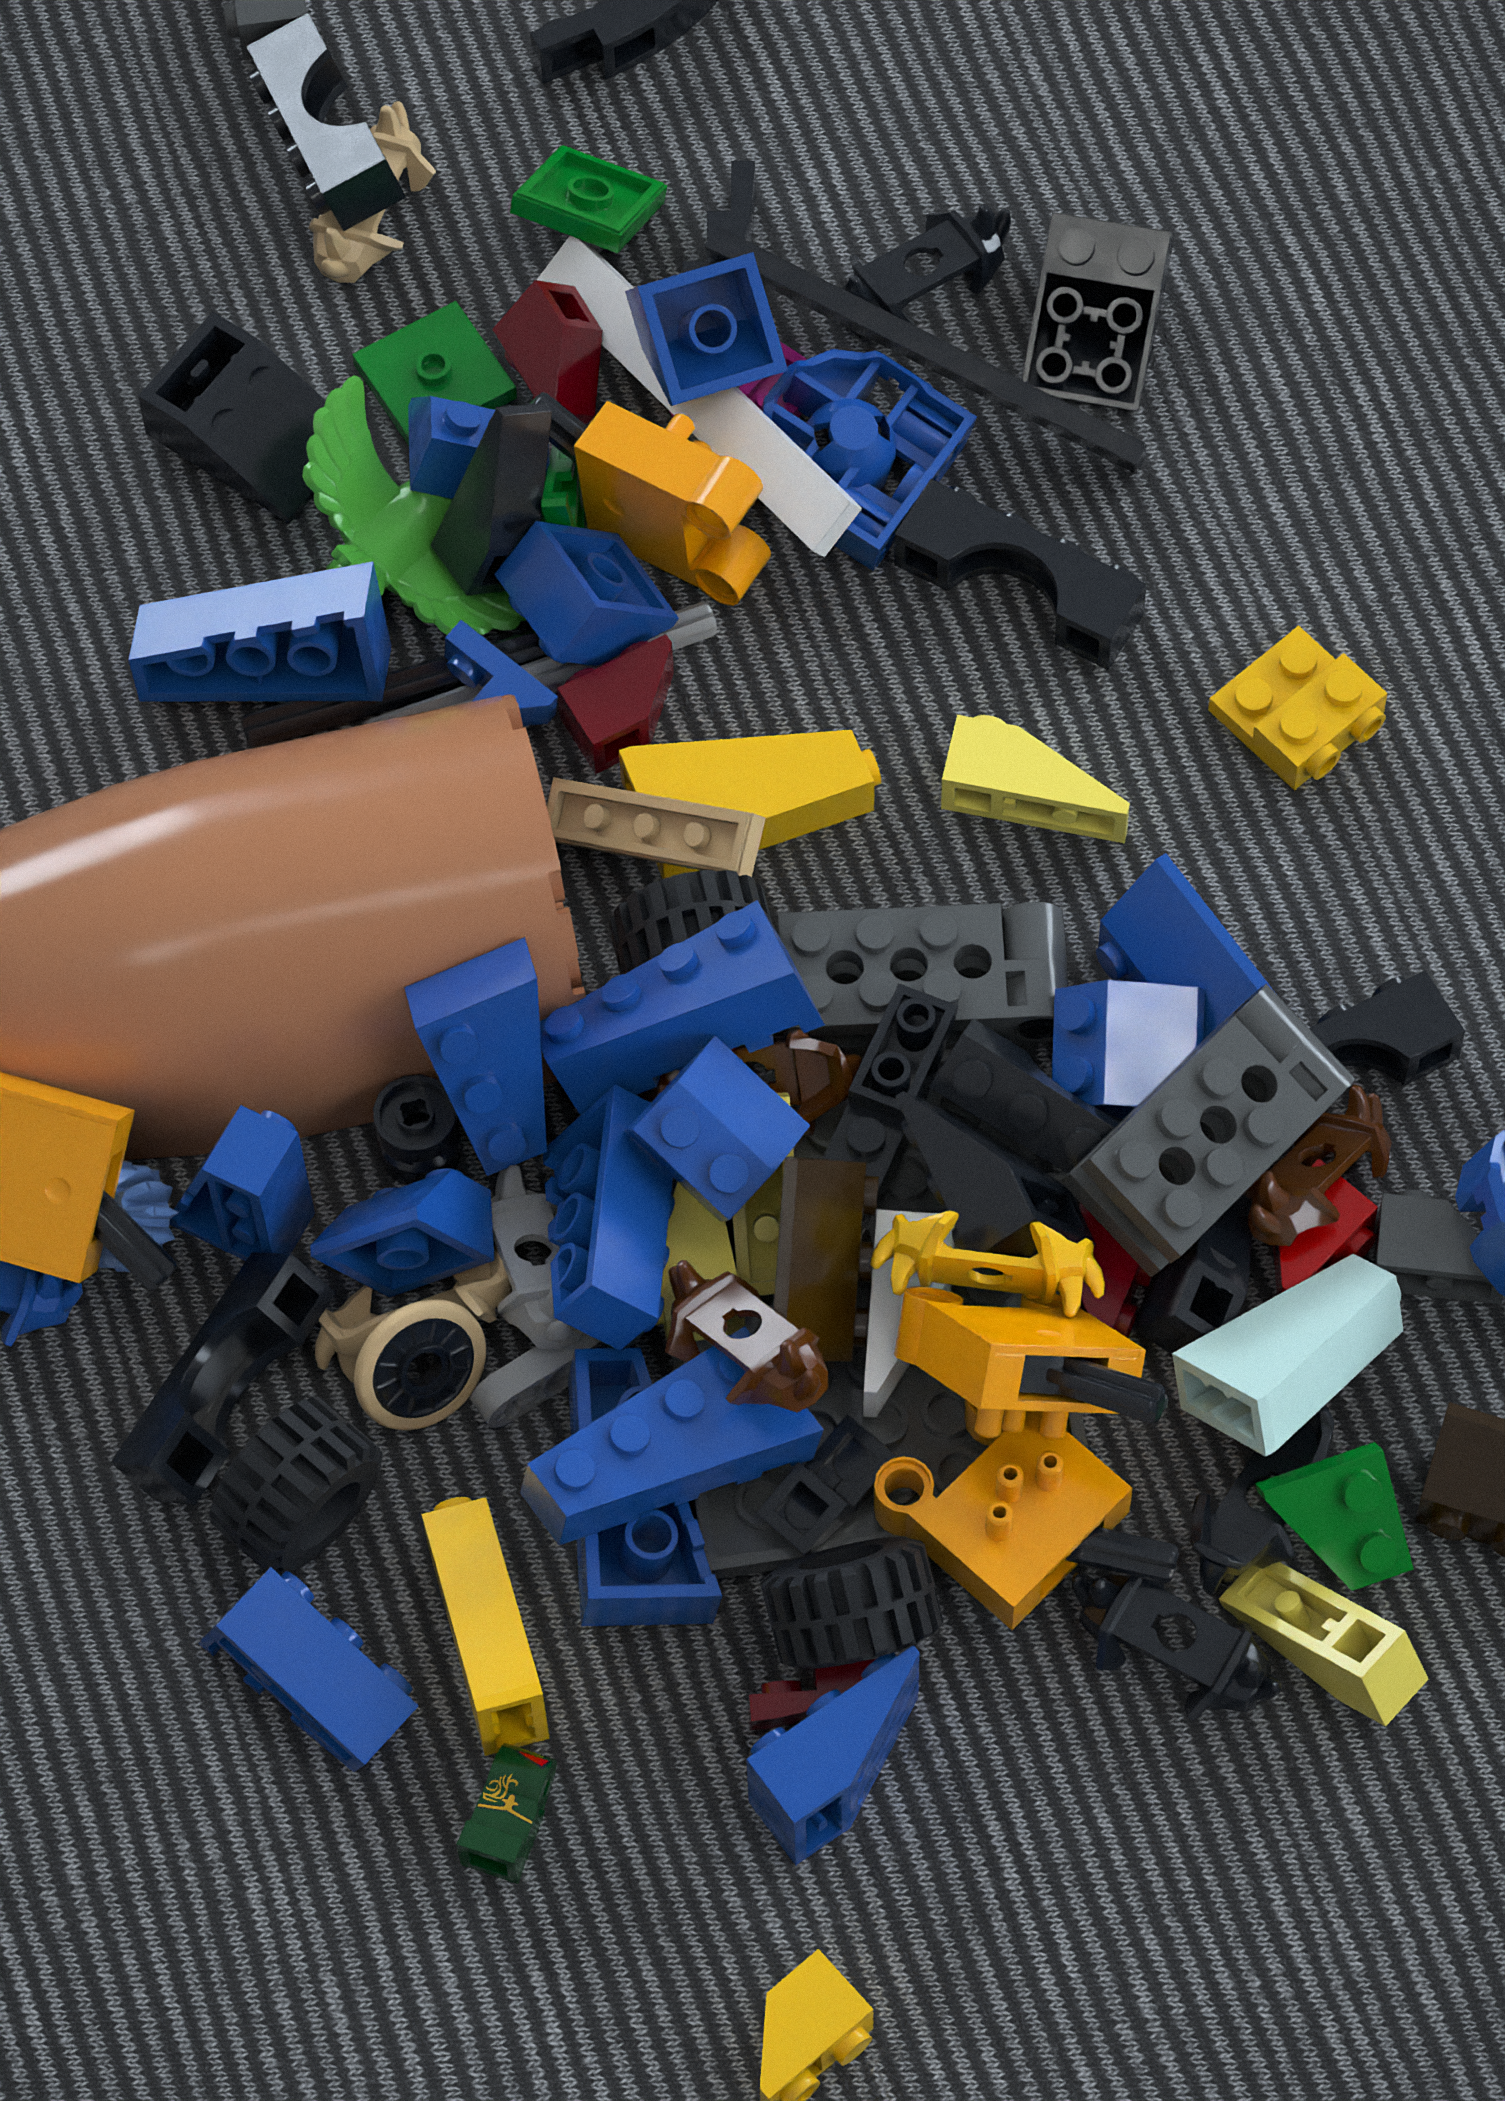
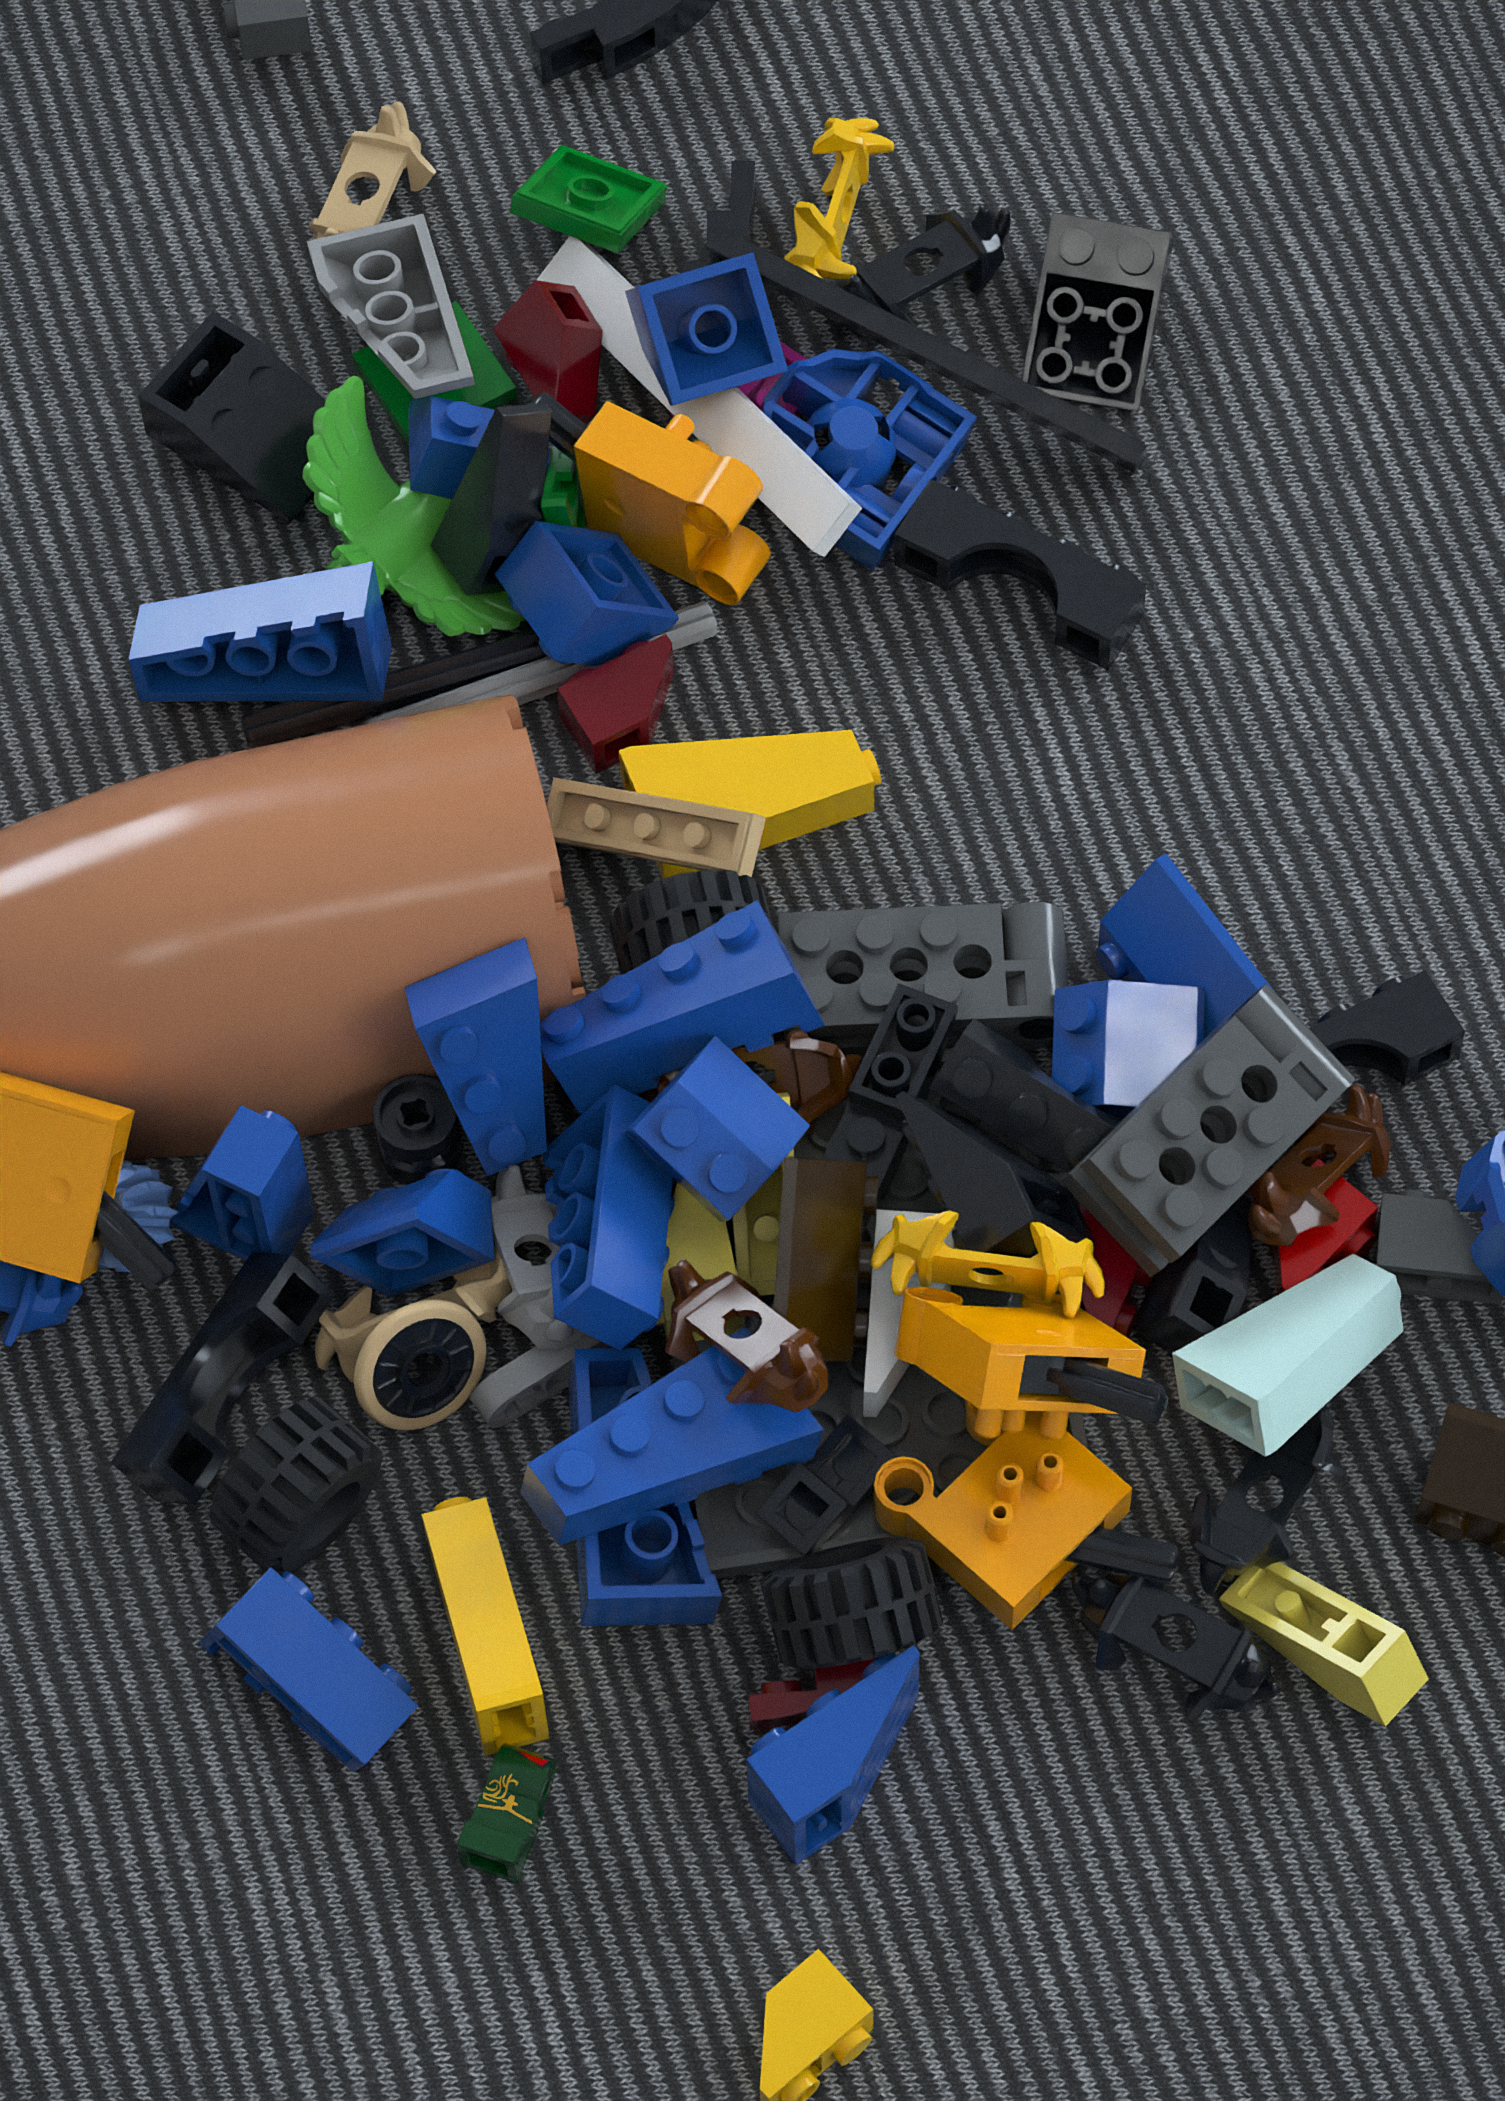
(344, 160): arch -> none
(396, 300): none -> light grey wedge
(479, 662): blue slope -> none
(821, 237): none -> yellow piece
(1016, 778): light yellow slope -> none
(1300, 707): yellow plate -> none
(1345, 1514): green wing -> none

